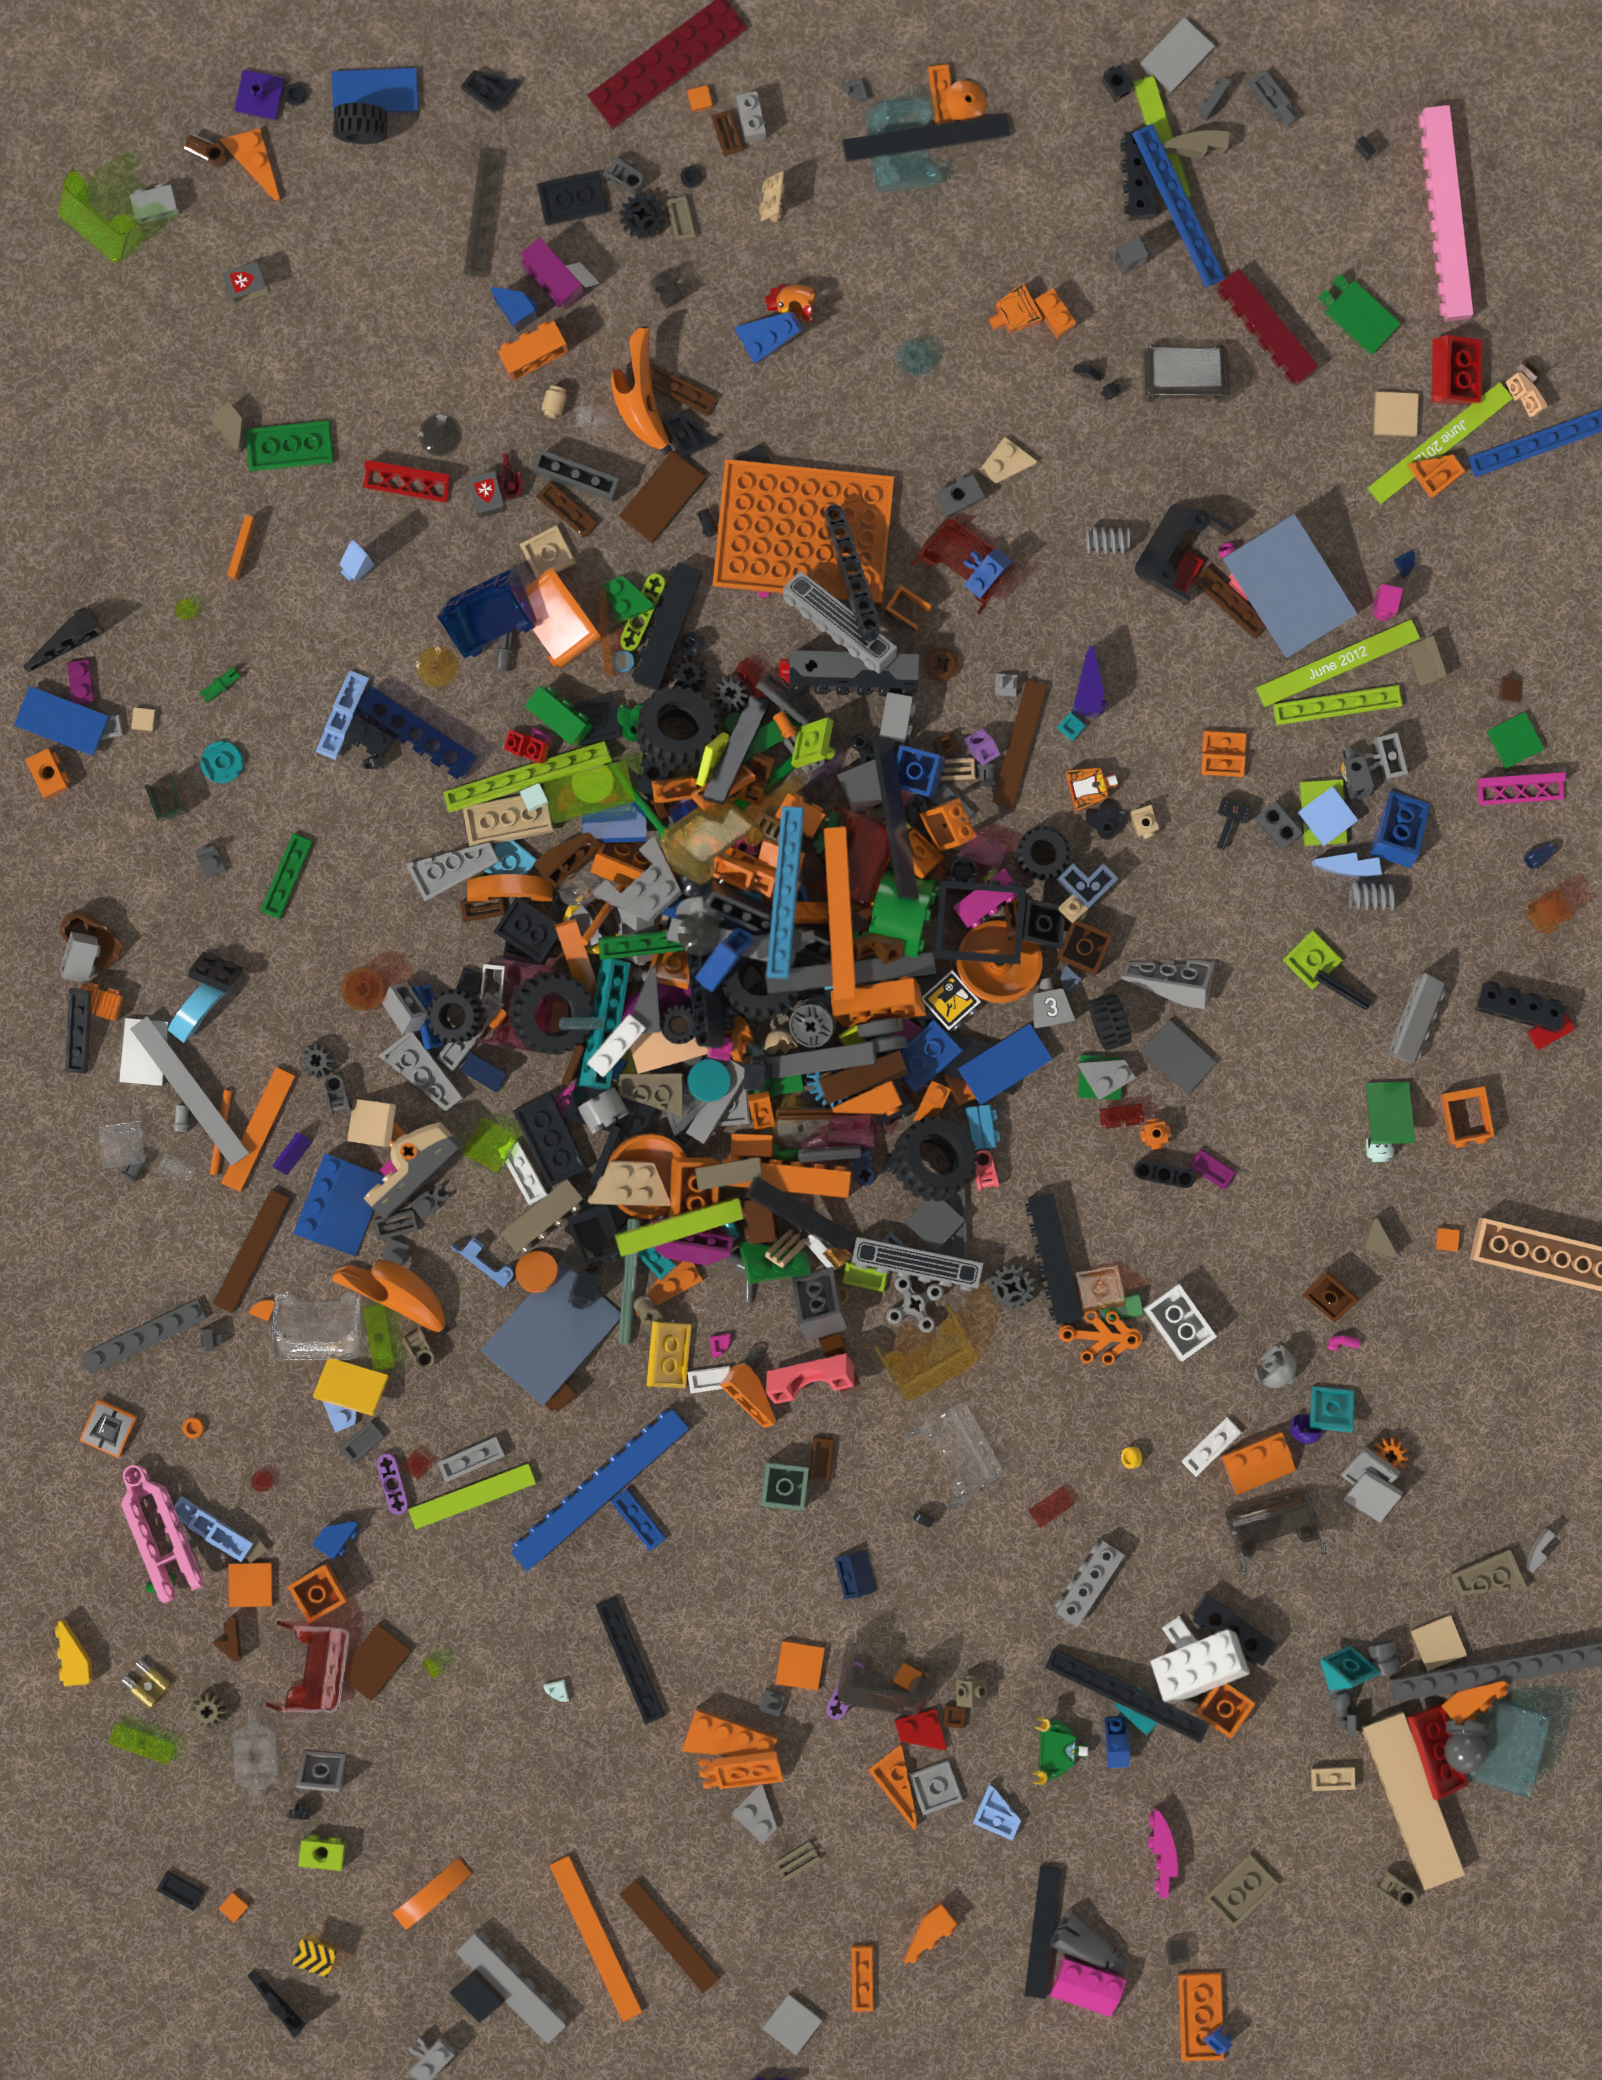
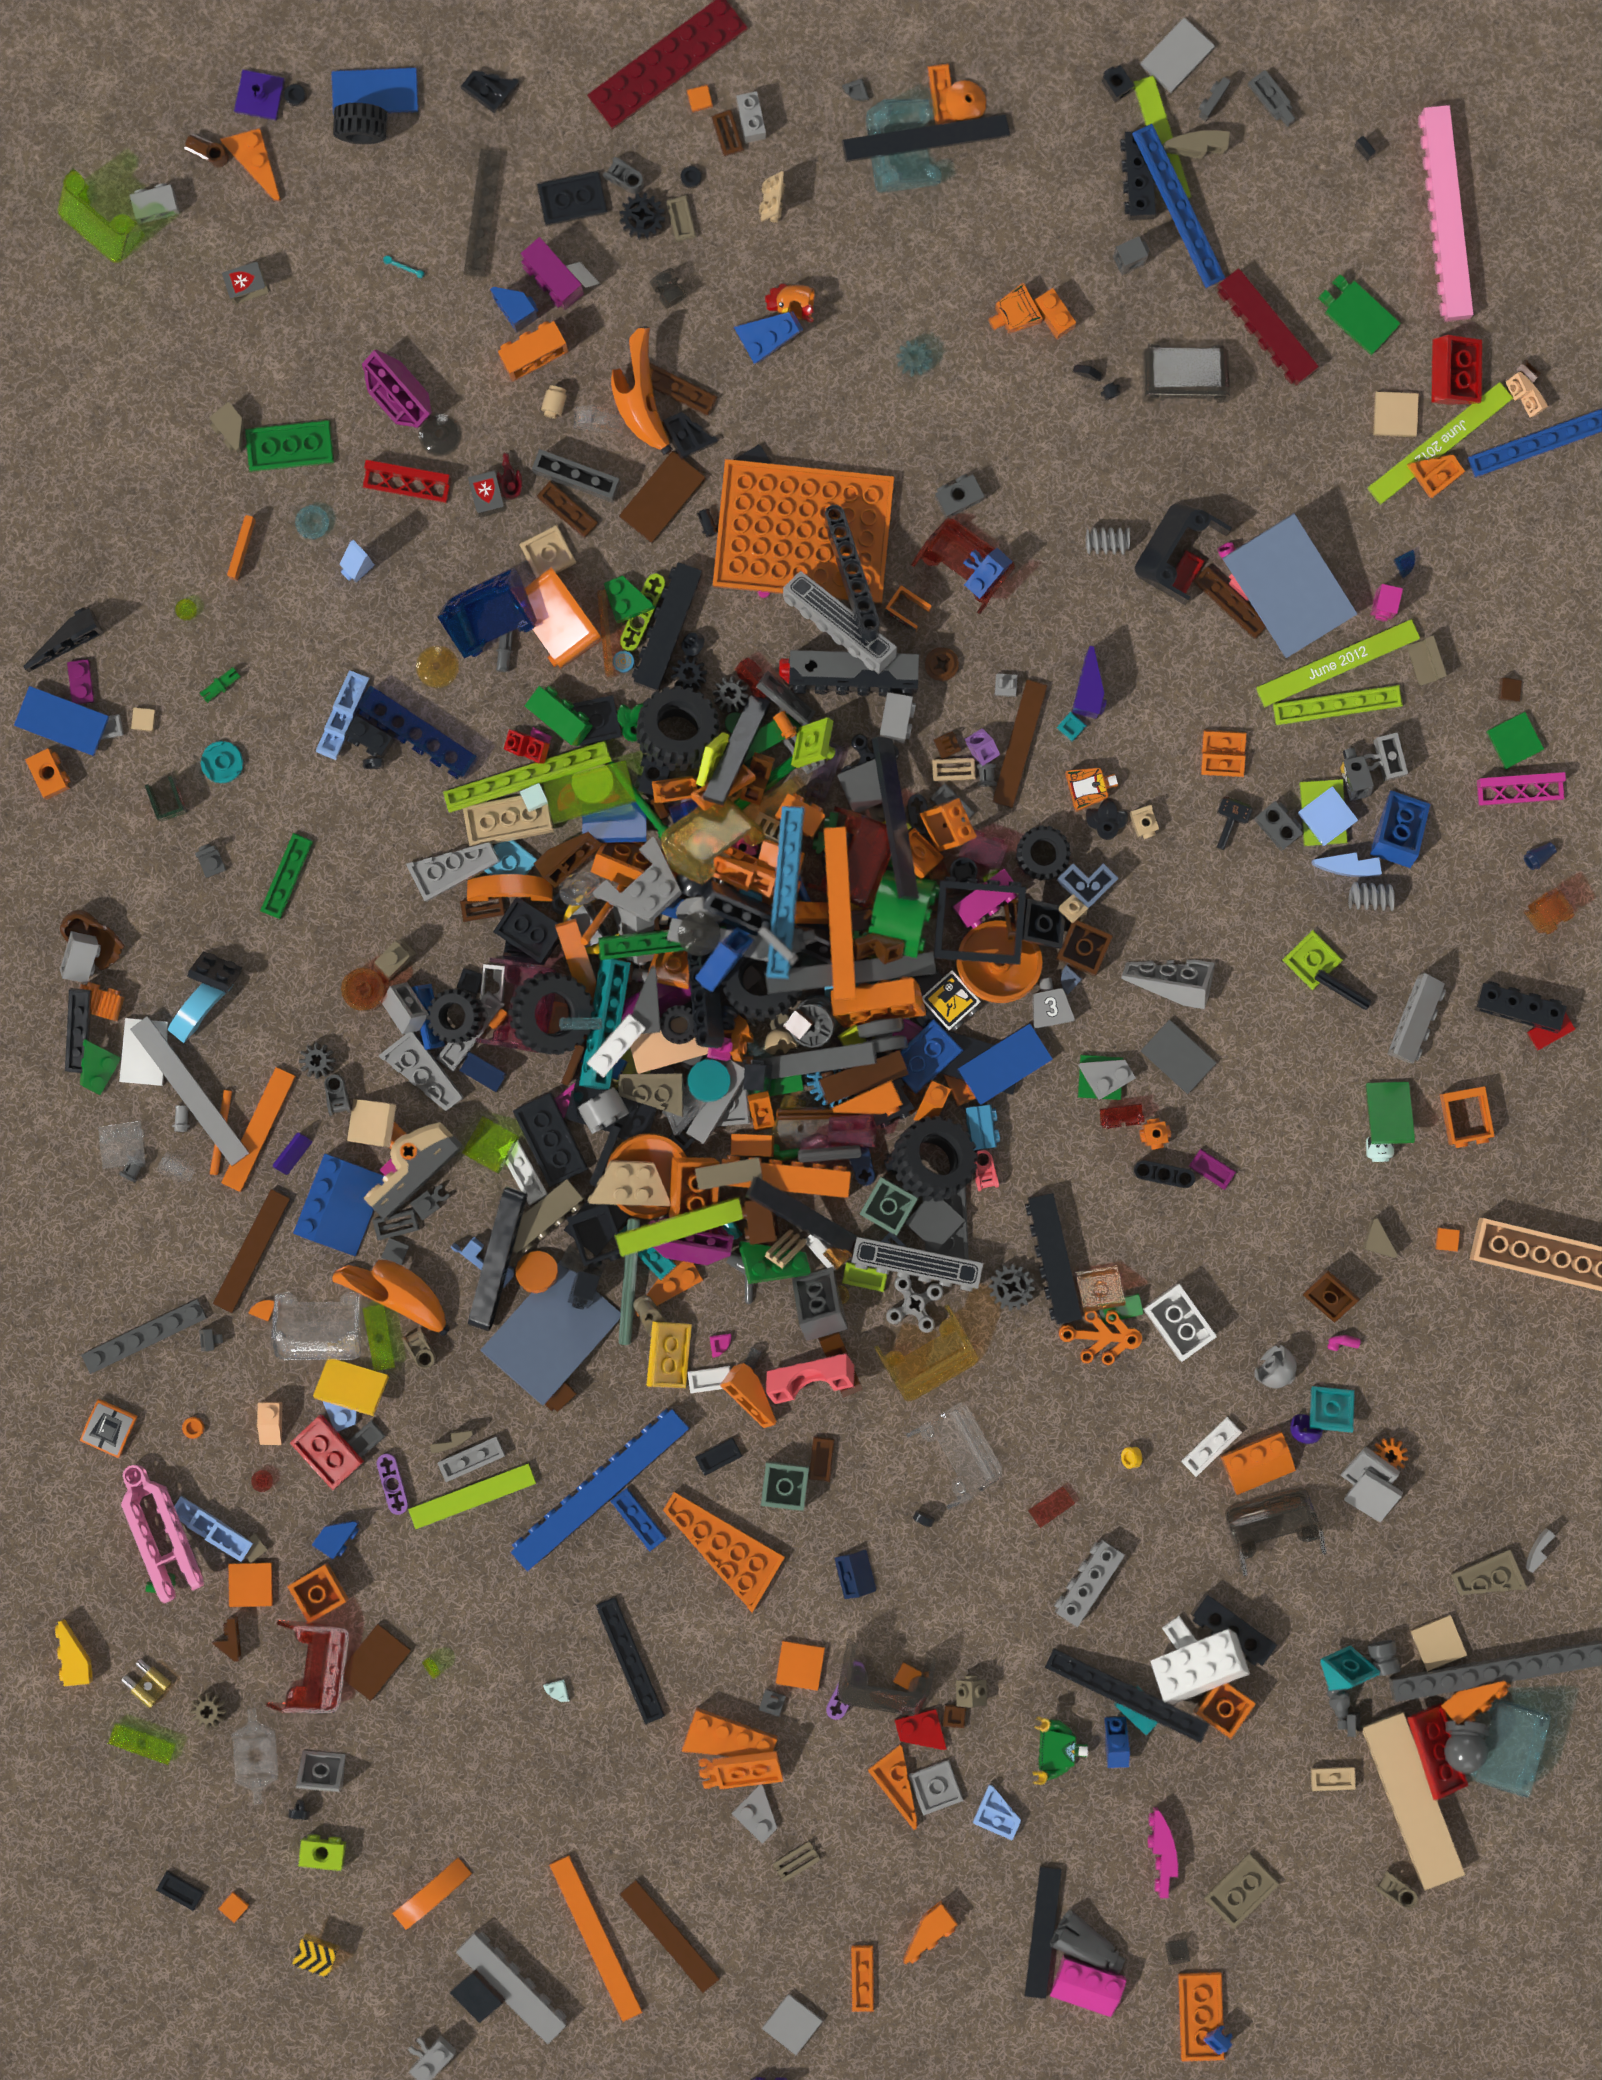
(97, 1067): none -> green wing
(270, 1423): none -> light nougat slope
(277, 2005): black wing -> none
(304, 516): none -> clear light blue gear
(326, 1452): none -> tile
(388, 260): none -> teal hinge
(394, 959): none -> dark tan torso
(396, 390): none -> magenta wedge
(416, 1464): clear red tile -> none
(456, 1439): none -> dark tan slope
(497, 1258): none -> black beam
(718, 1456): none -> black tile
(732, 1553): none -> orange wing
(778, 945): none -> light grey tile
(798, 1024): none -> tile
(888, 1205): none -> sand green brick
(919, 771): blue brick -> none
(1006, 462): tan wing -> none
(1110, 1021): black tyre -> none

